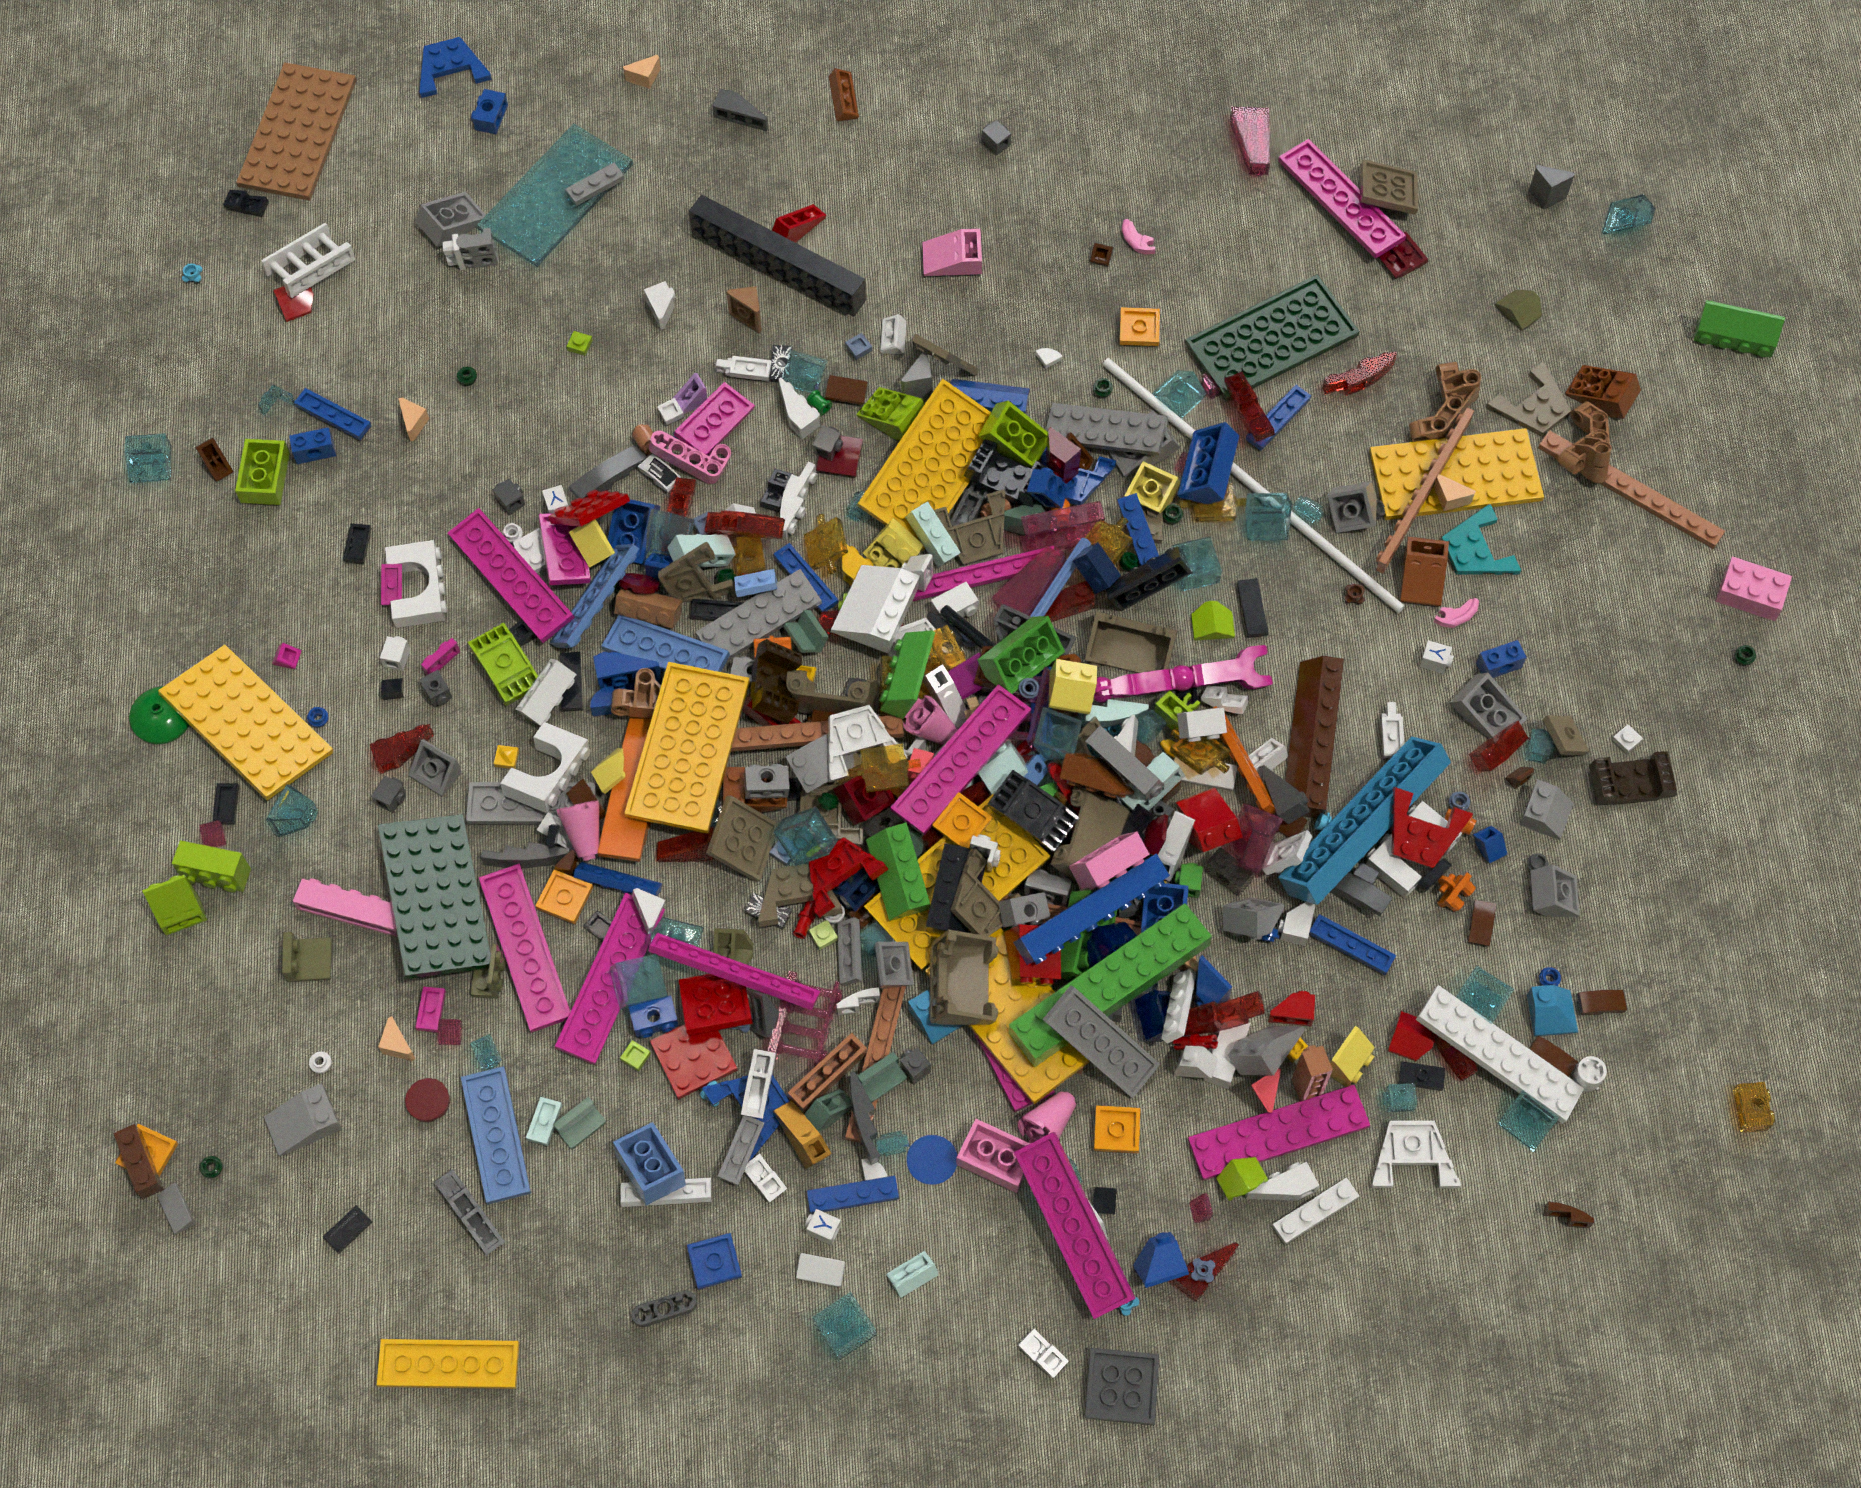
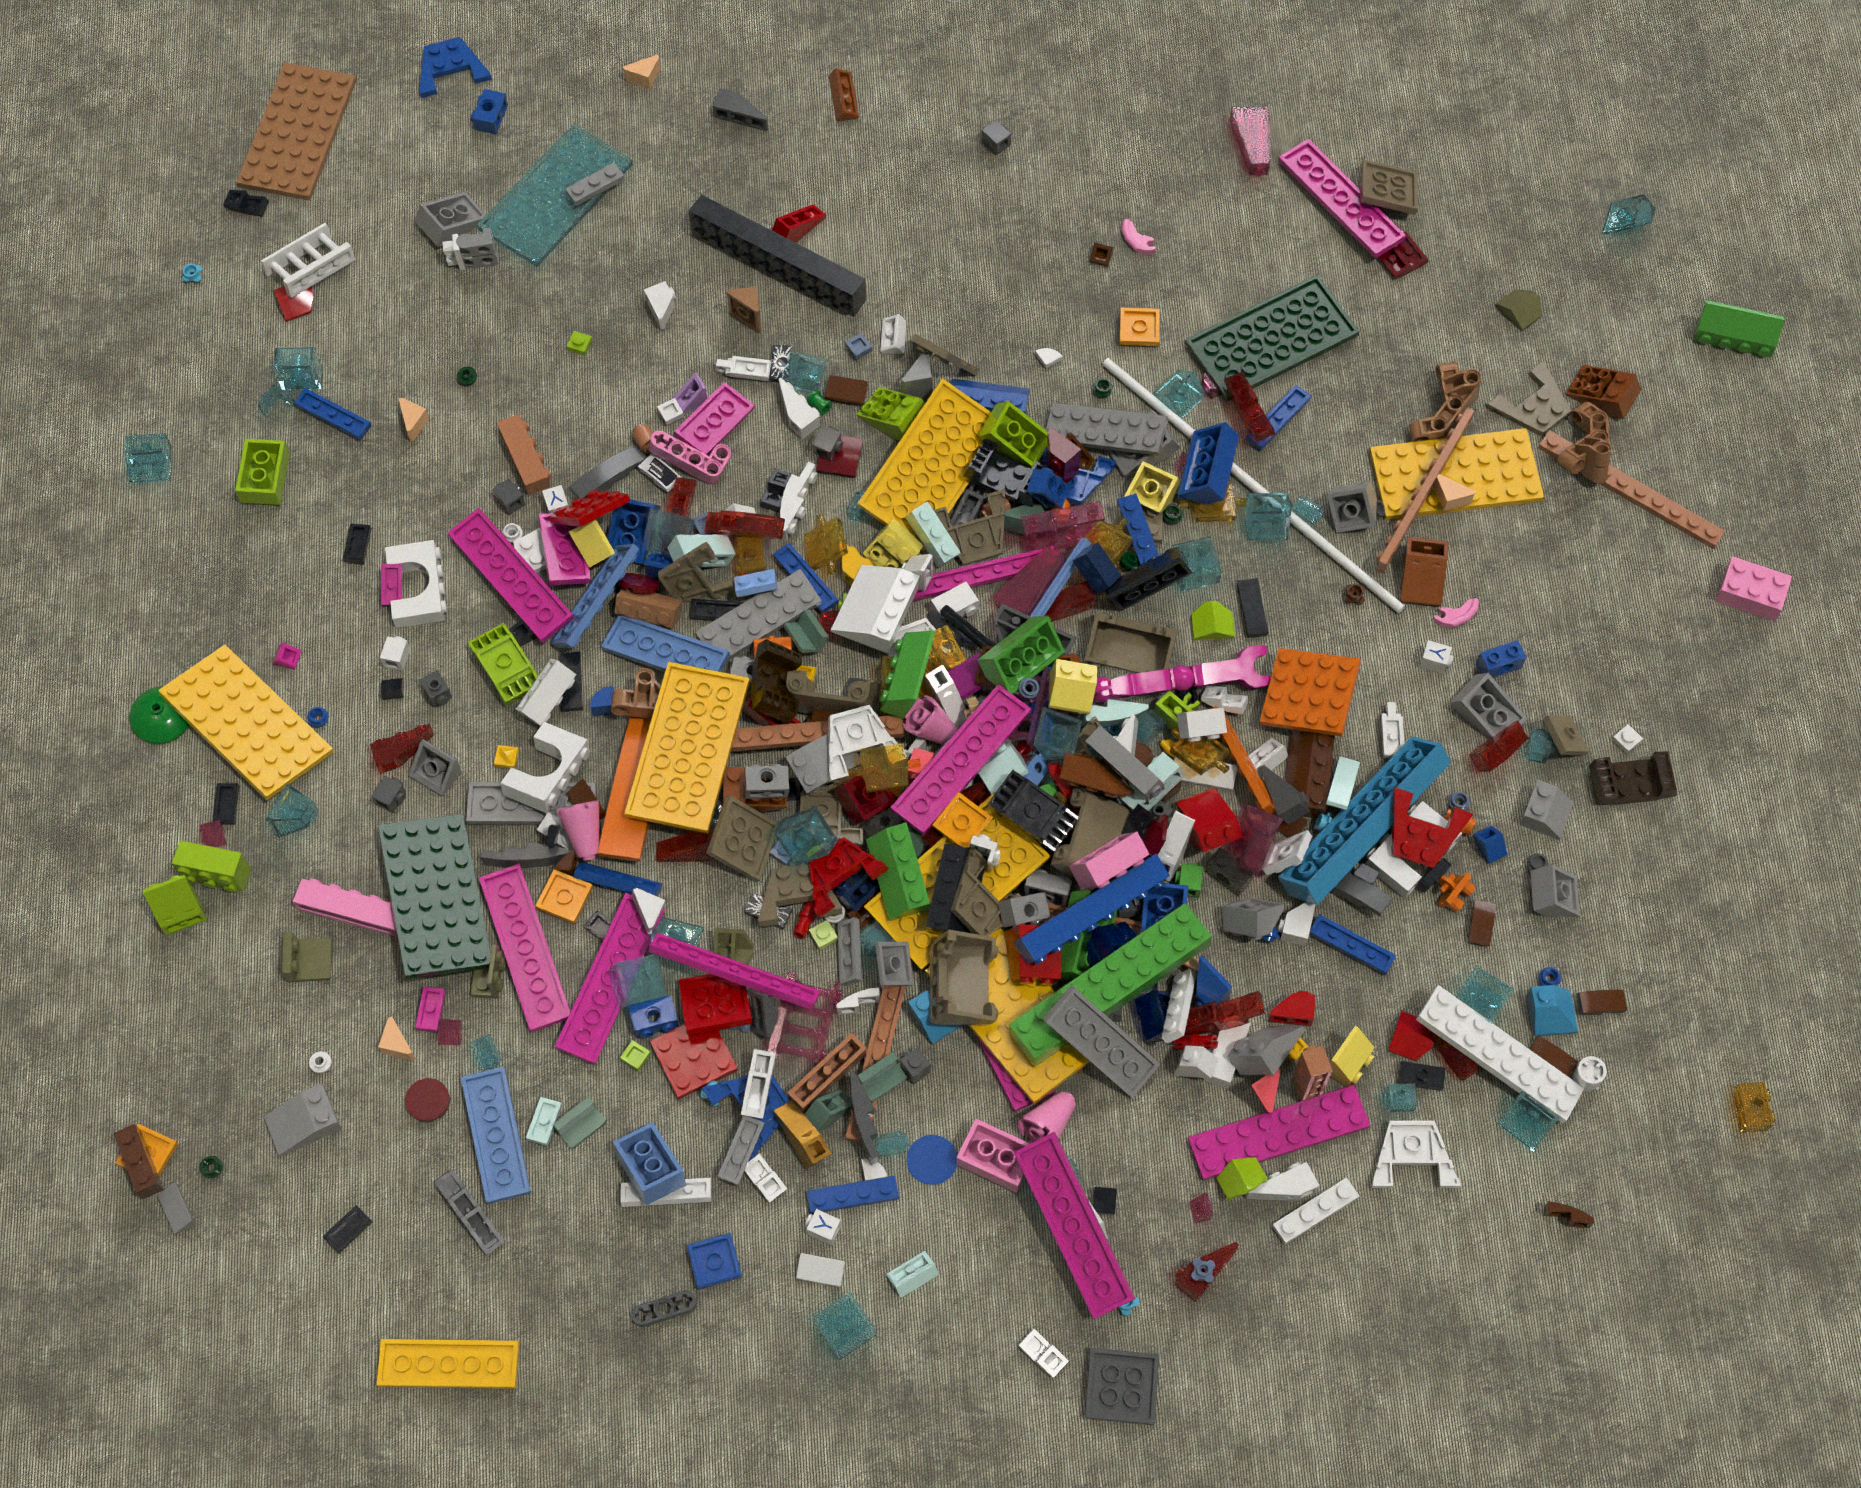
(214, 459): reddish brown slope -> none
(298, 368): none -> clear light blue brick
(312, 445): blue brick -> none
(441, 657): dark pink plate -> none
(523, 454): none -> nougat brick
(610, 770): light yellow slope -> none
(621, 669): blue slope -> none
(725, 575): dark green plate -> none
(828, 801): dark green plate -> none
(953, 254): bright pink slope -> none
(1117, 1129): light orange plate -> none
(1160, 1260): blue slope -> none
(1310, 692): none -> orange plate
(1343, 783): none -> light aqua slope
(1367, 373): clear red slope -> none
(1469, 550): teal wing -> none
(1520, 776): reddish brown slope -> none
(1550, 185): dark grey slope -> none
(1747, 650): dark green plate -> none

